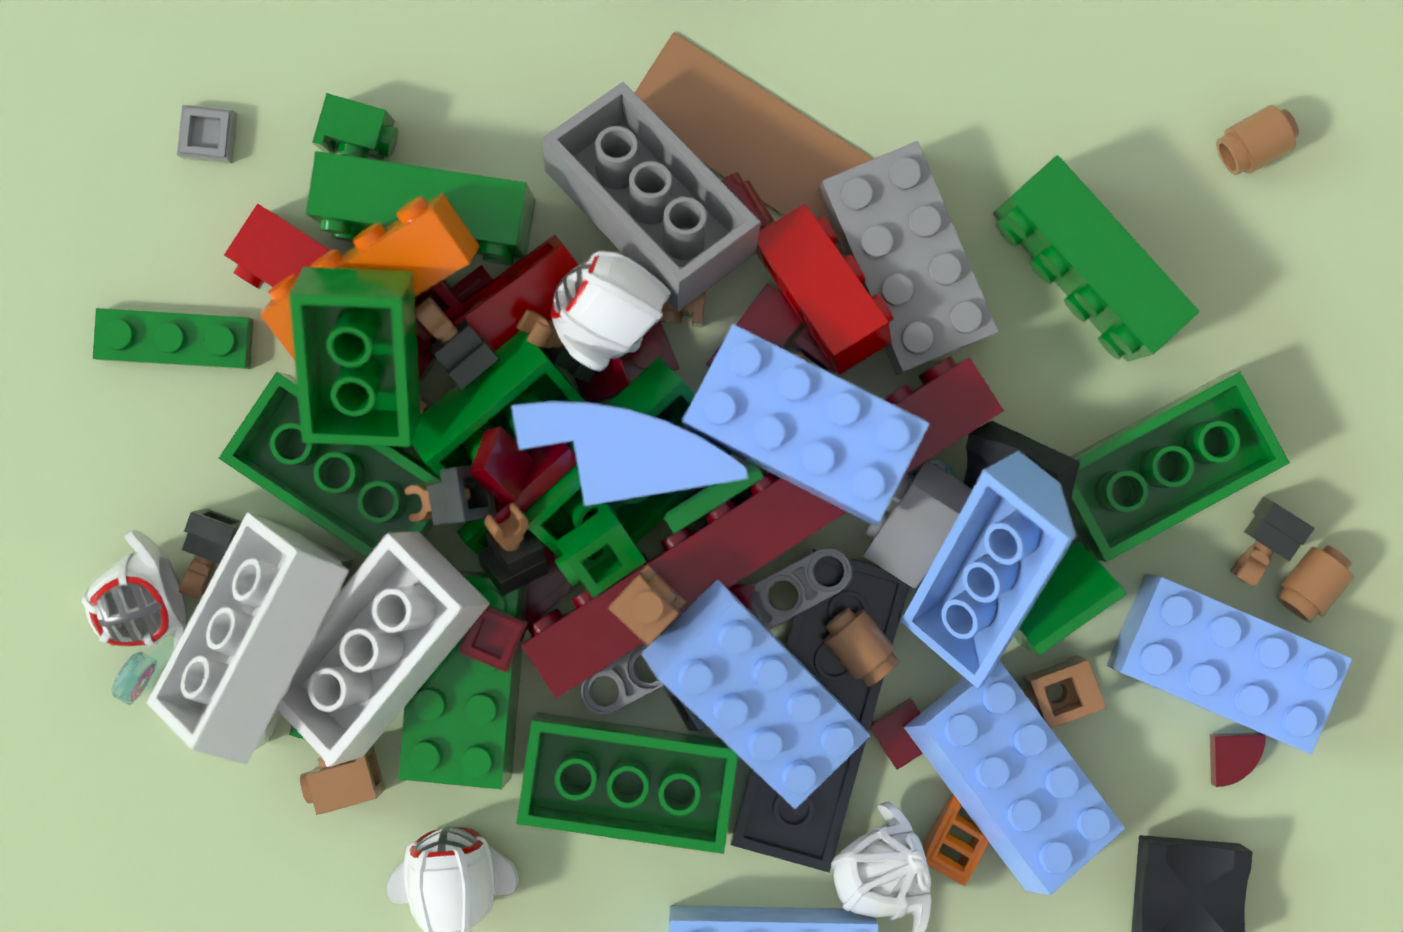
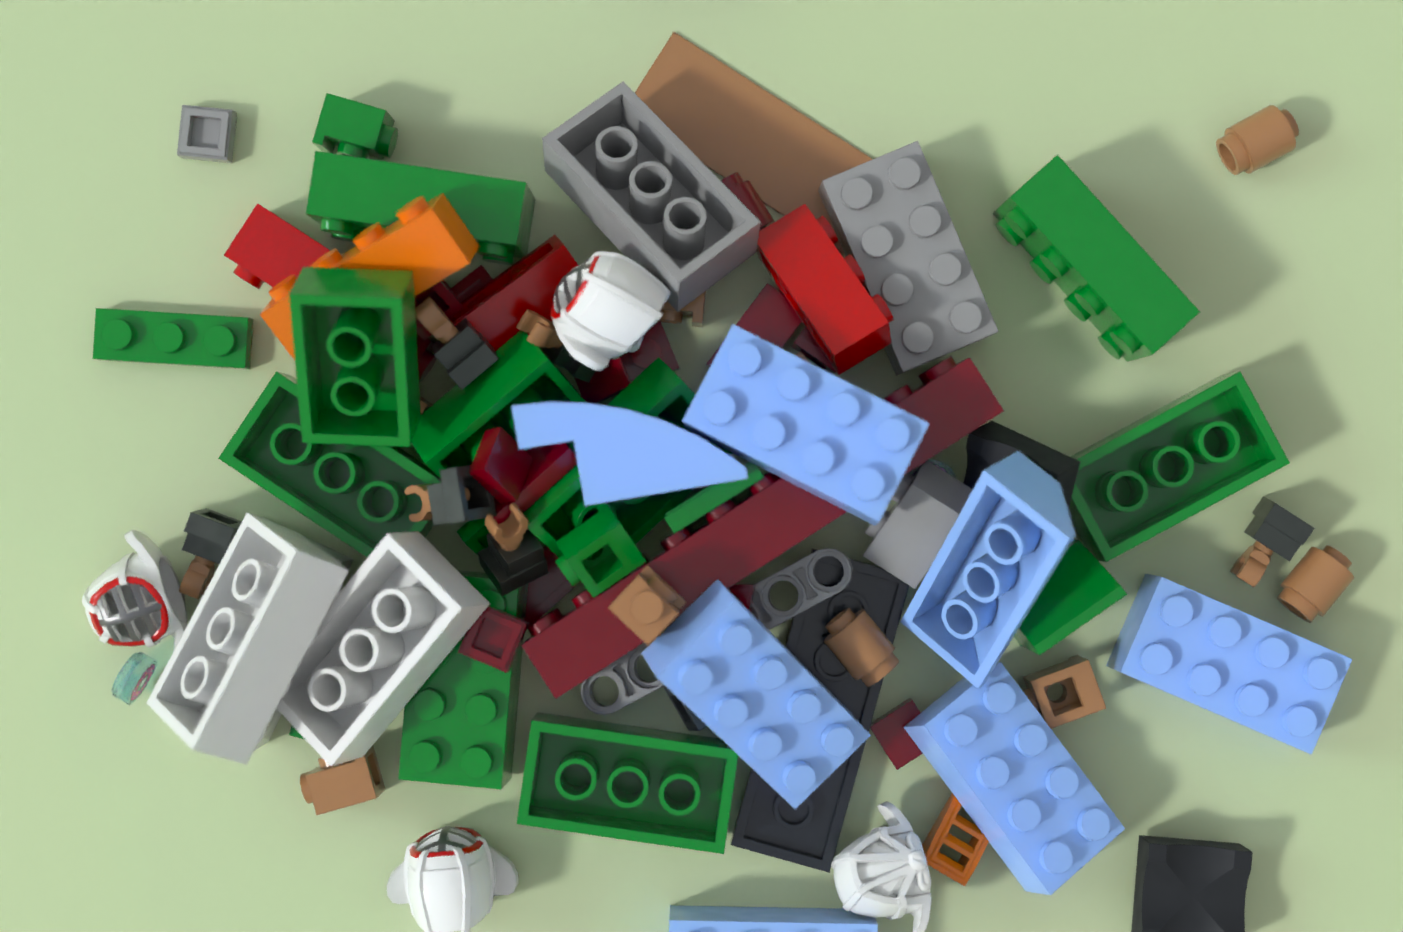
(1234, 756): dark red tile -> none

